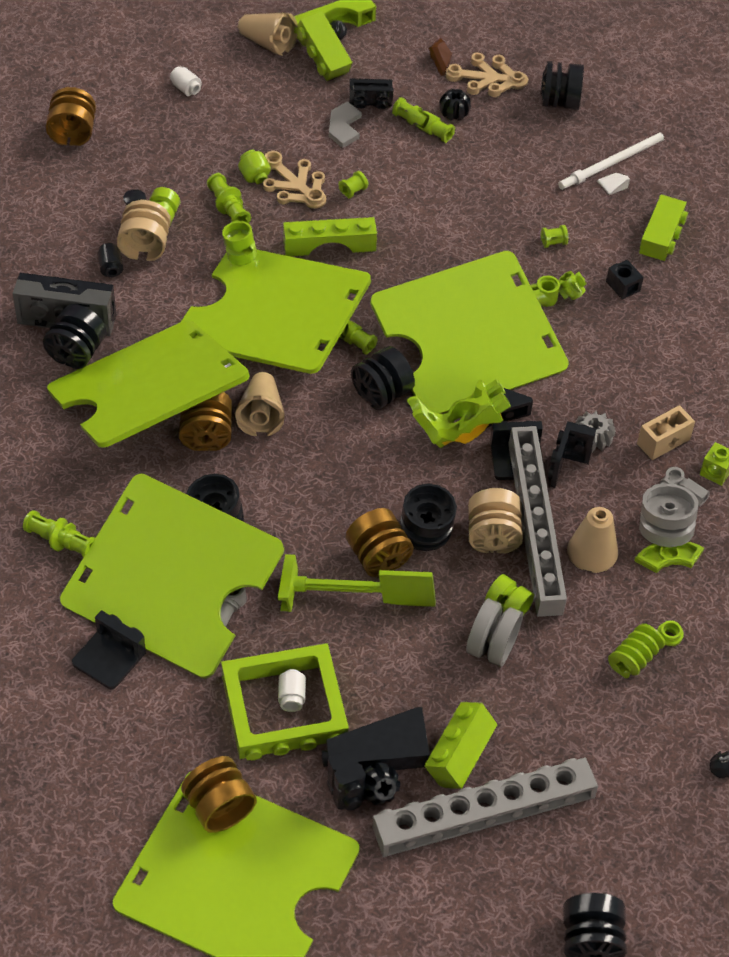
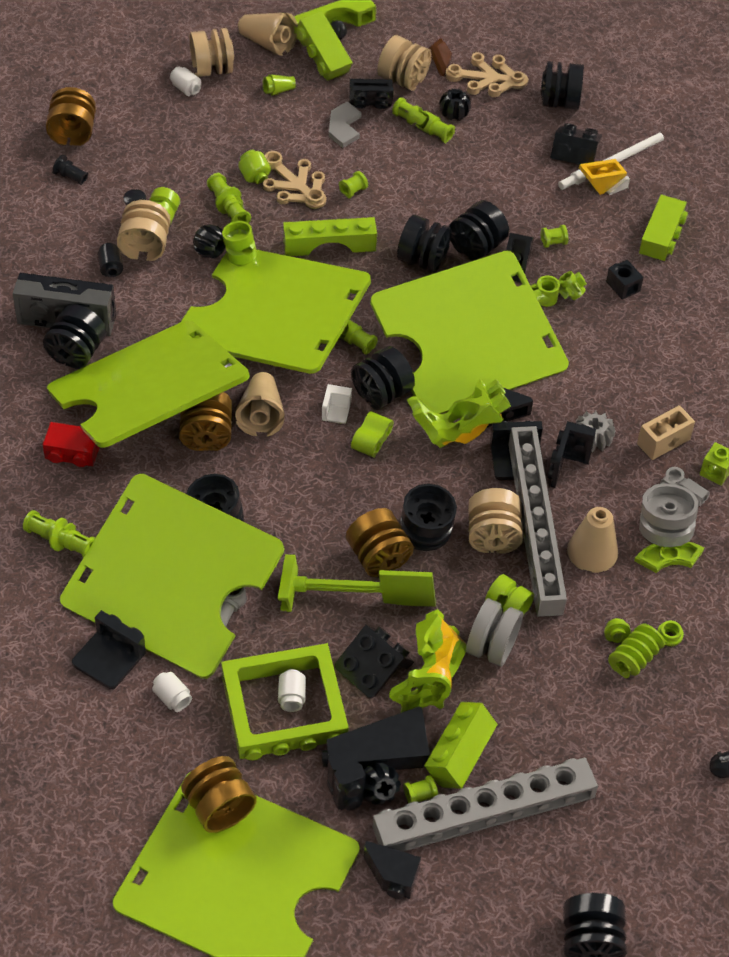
(67, 169): none -> black pin
(69, 445): none -> red brick
(171, 691): none -> white brick
(209, 241): none -> black piece
(211, 52): none -> tan wheel
(277, 84): none -> lime cone
(336, 404): none -> white panel
(372, 434): none -> lime axle
(372, 660): none -> black bracket
(392, 869): none -> black slope
(404, 62): none -> tan wheel
(420, 790): none -> lime bush
(423, 242): none -> black wheel
(442, 654): none -> lime hips
(479, 230): none -> black wheel
(521, 247): none -> black slope
(575, 144): none -> black bracket
(603, 174): none -> yellow slope
(617, 630): none -> lime plate

